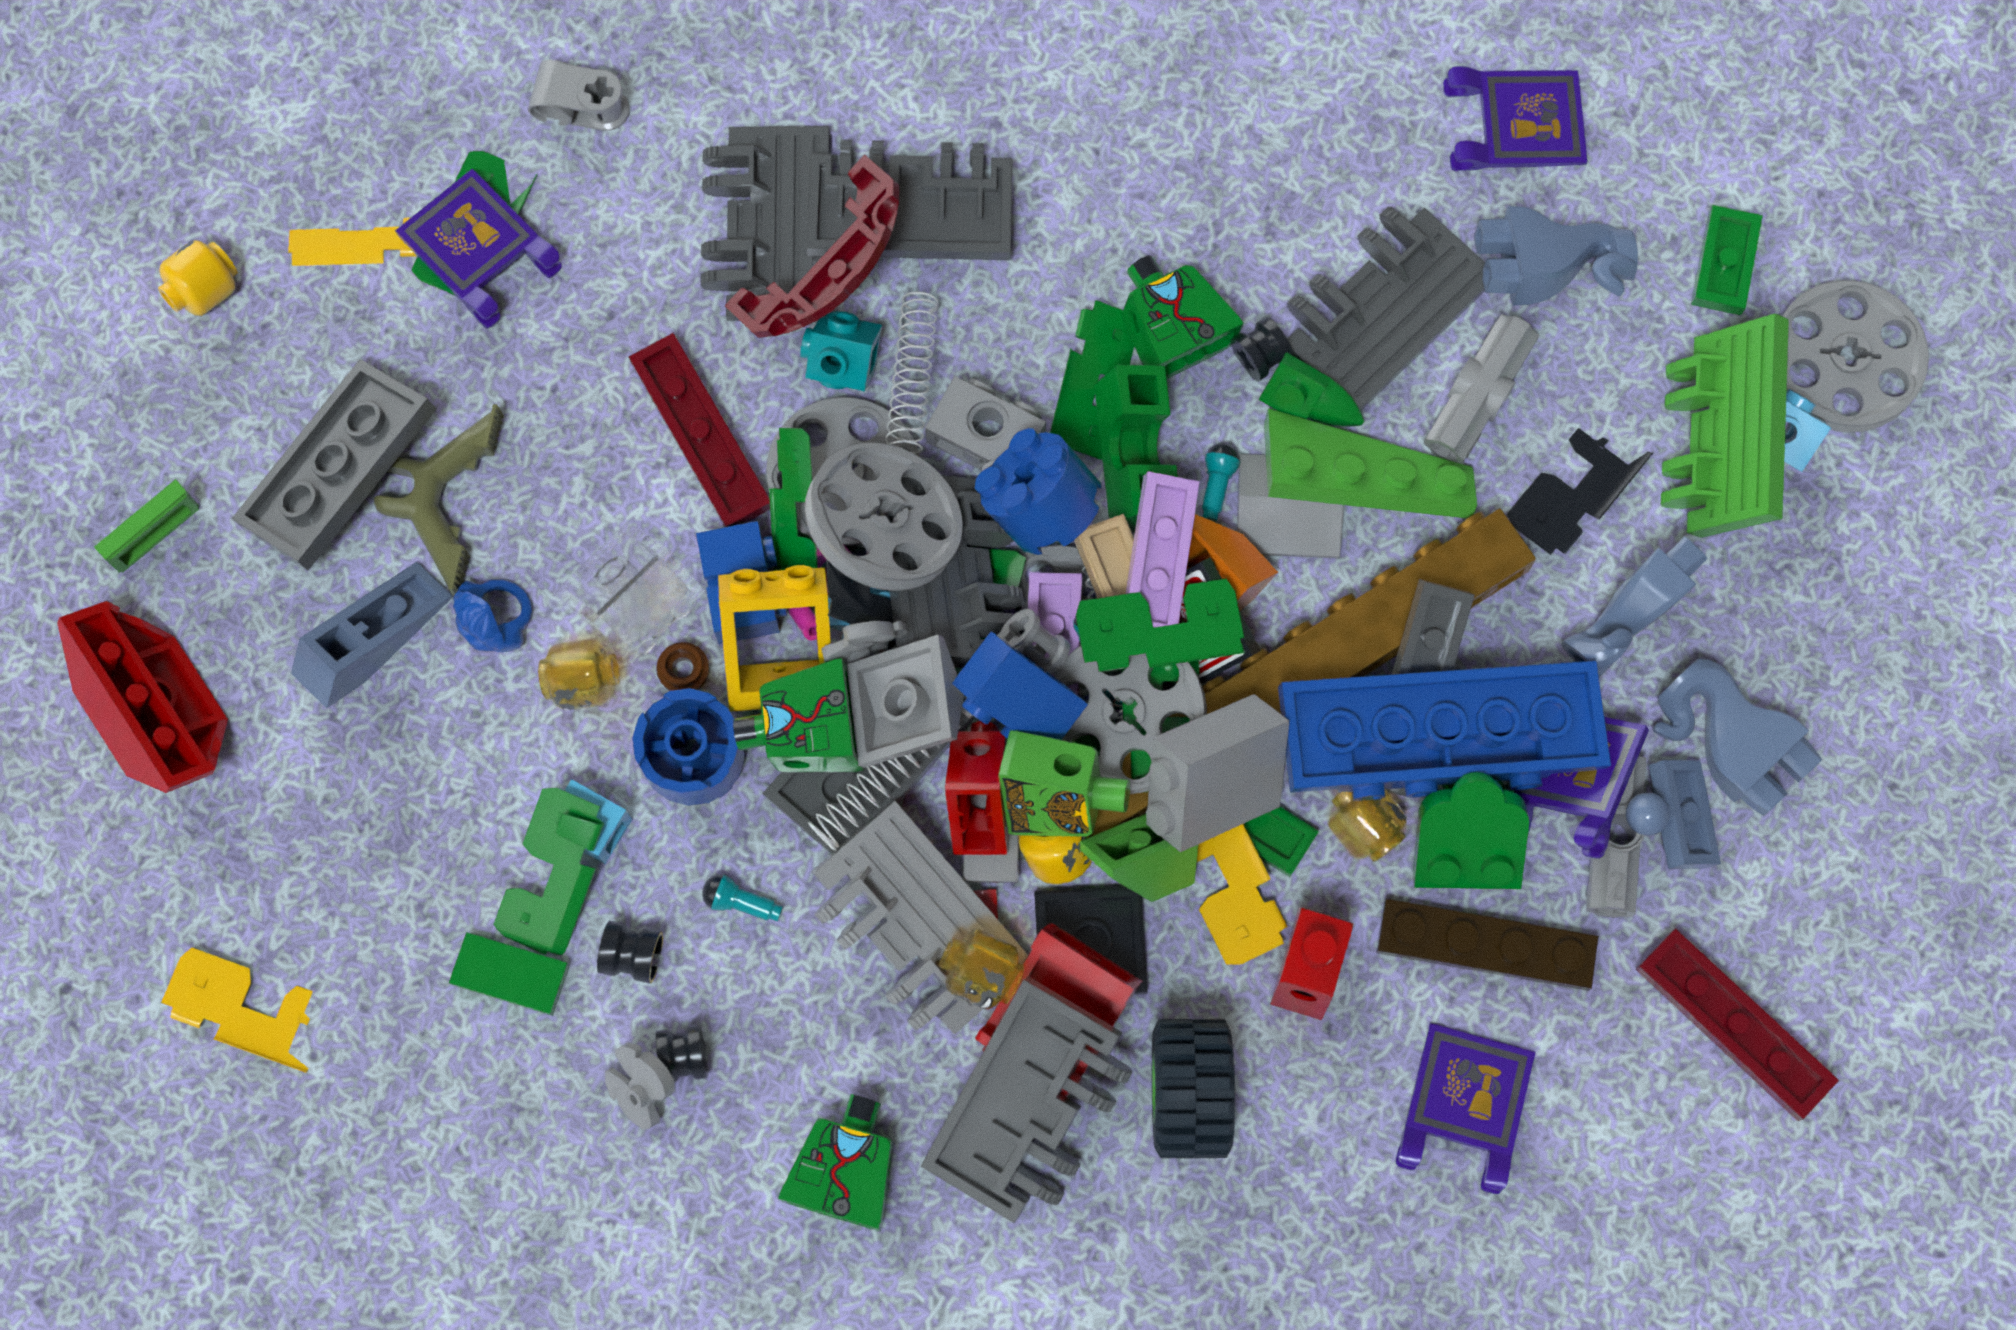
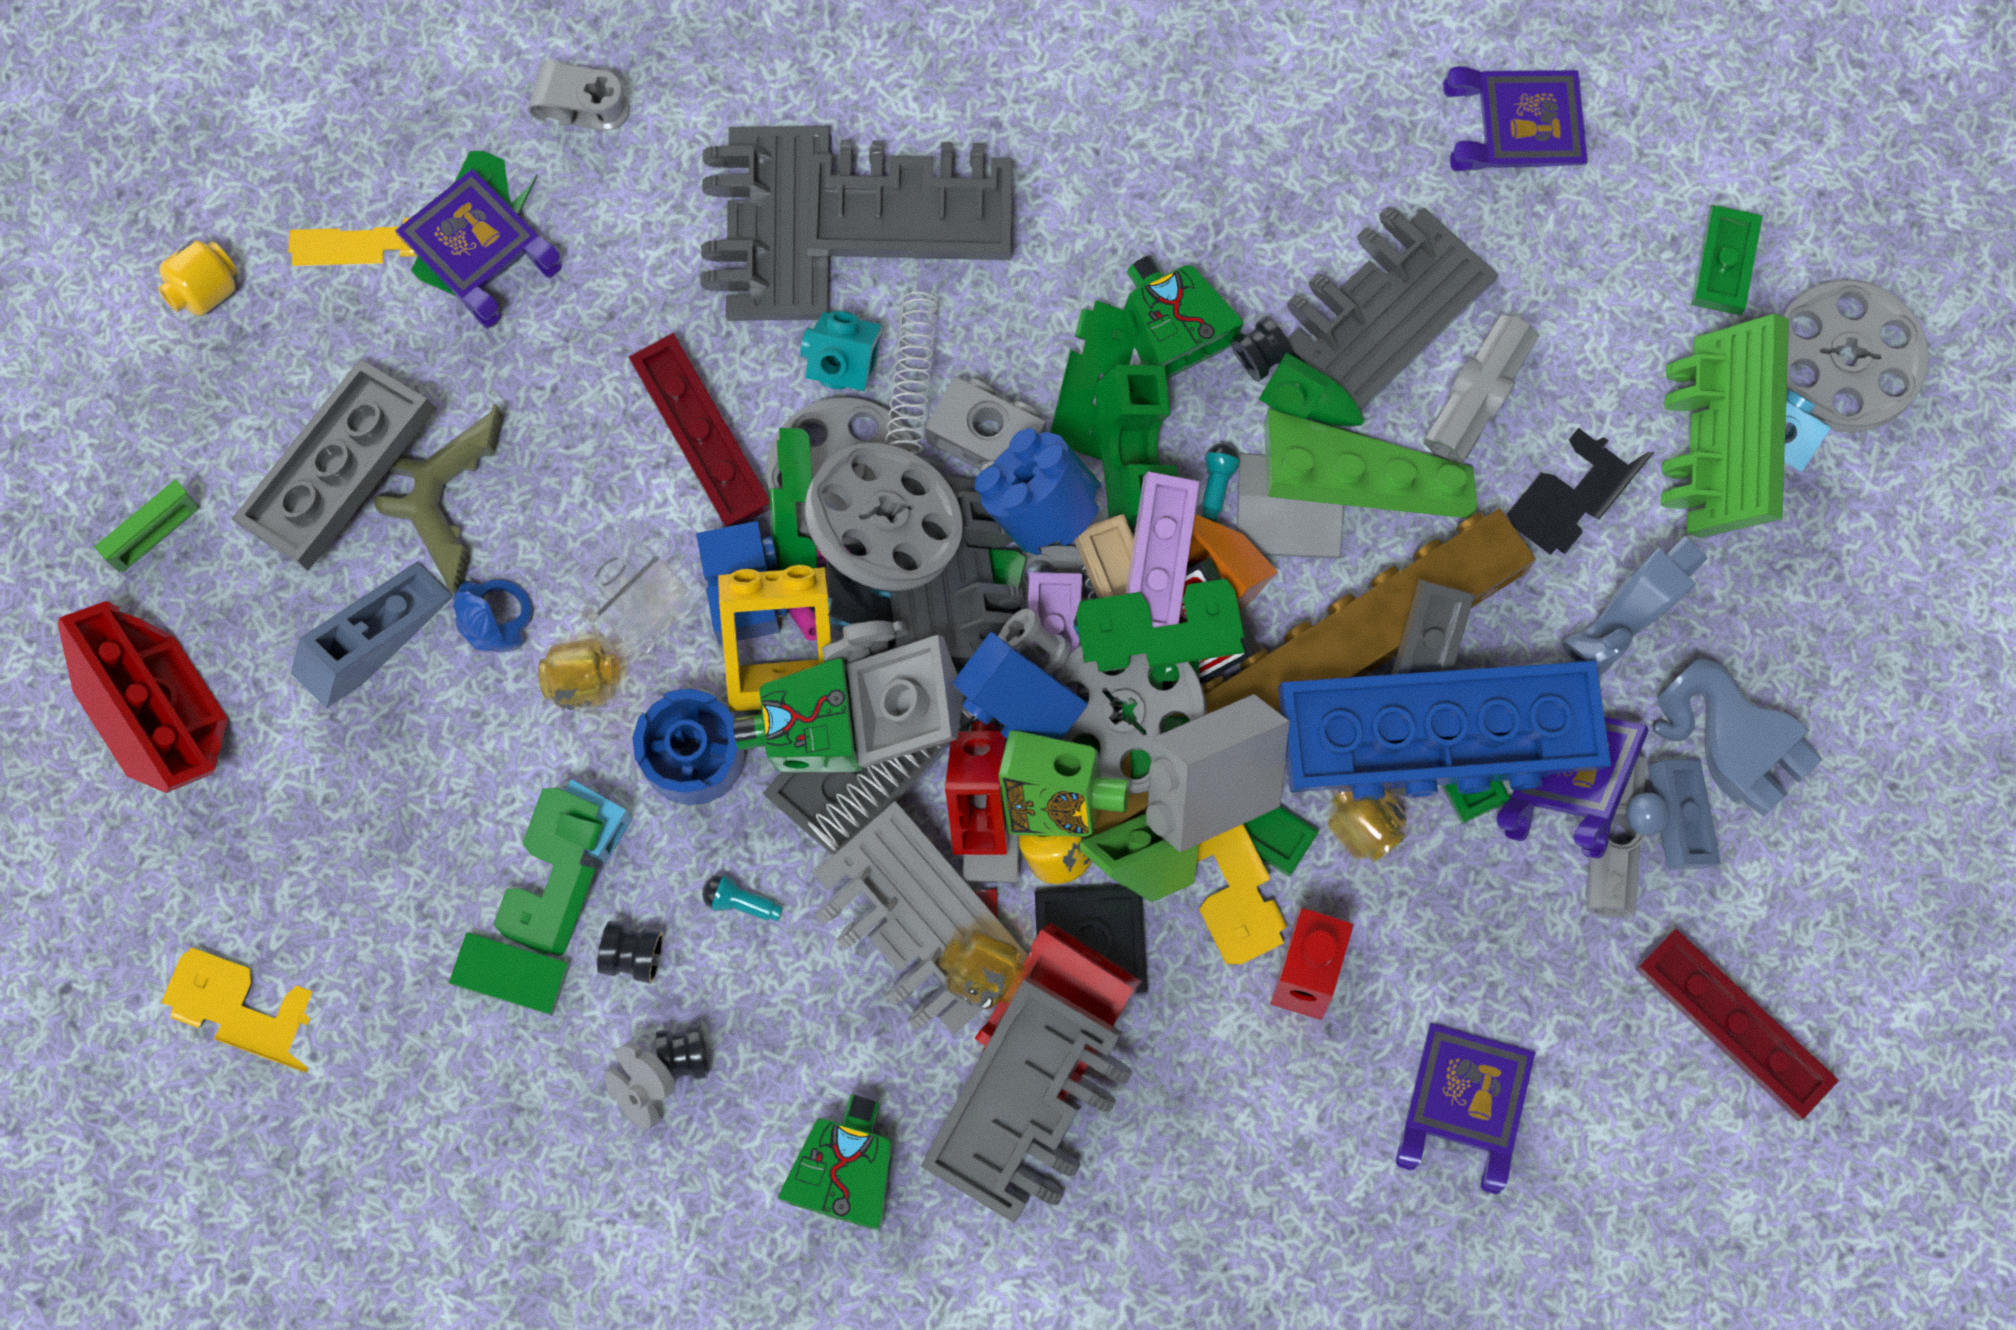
(682, 652): reddish brown plate -> none
(838, 270): dark red windscreen -> none
(1193, 1088): black wheel -> none
(1471, 836): green plate -> none
(1487, 944): dark brown plate -> none
(1546, 256): sand blue hips -> none

